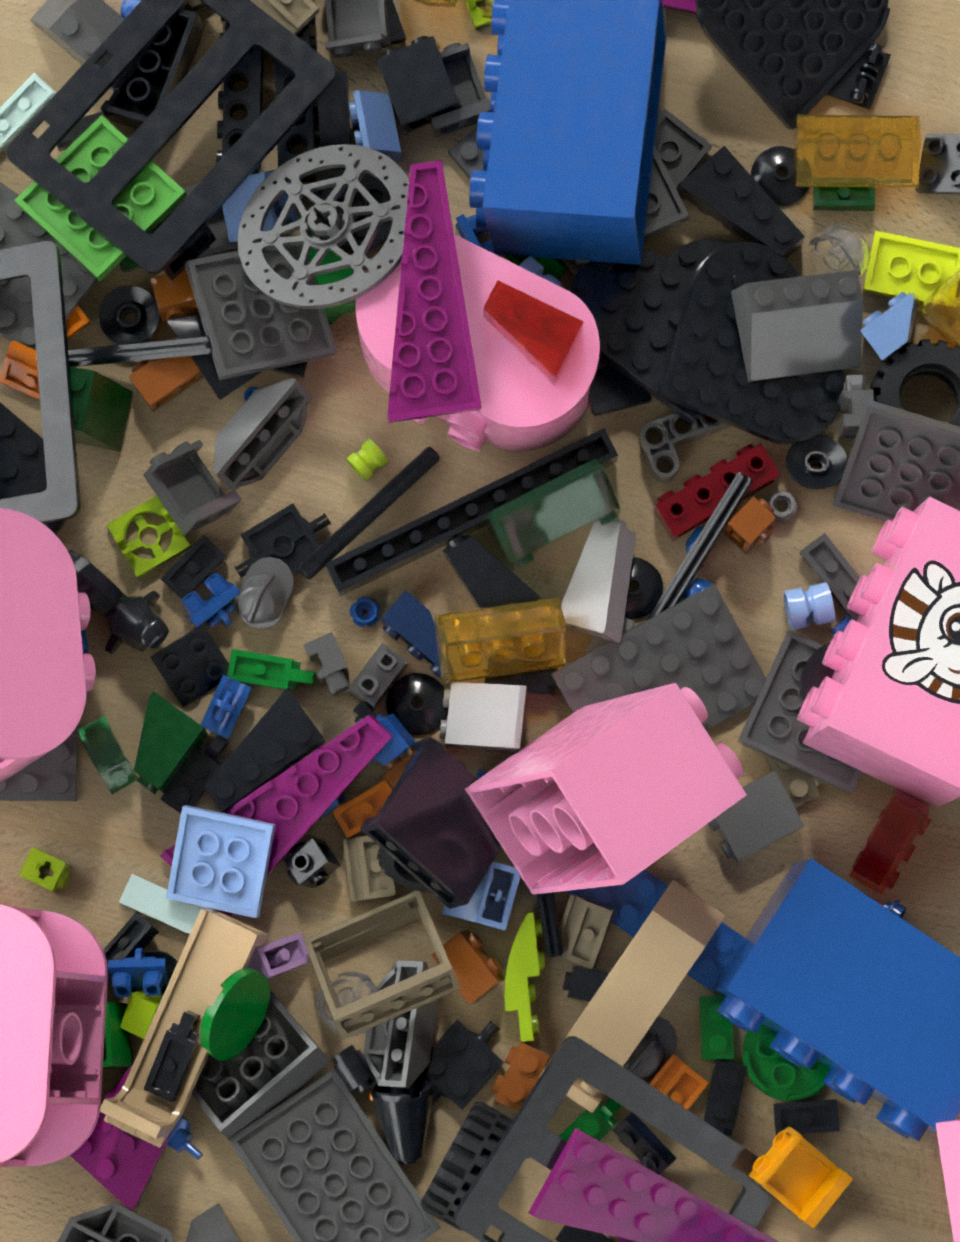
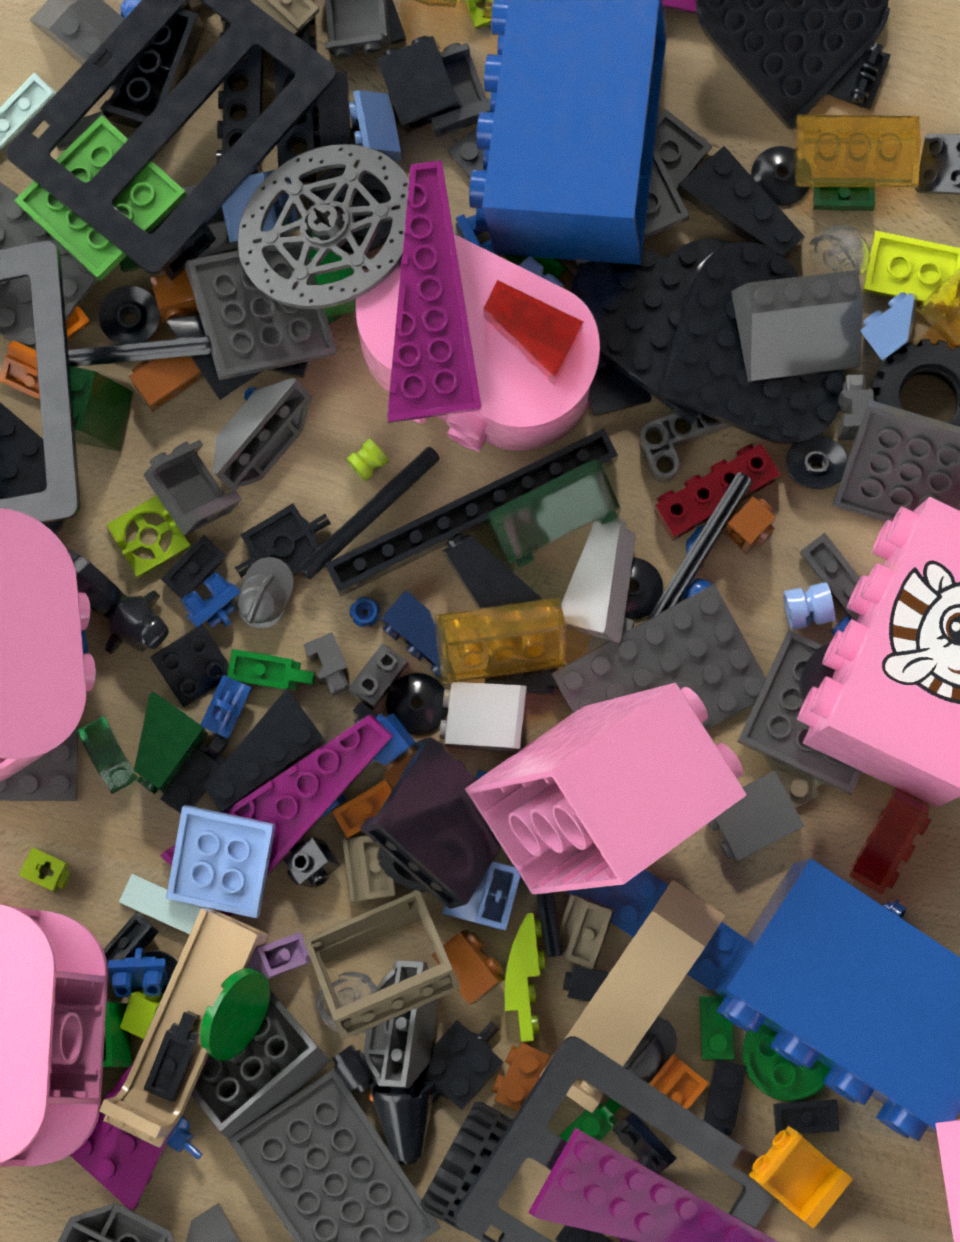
(788, 499): light grey plate -> none

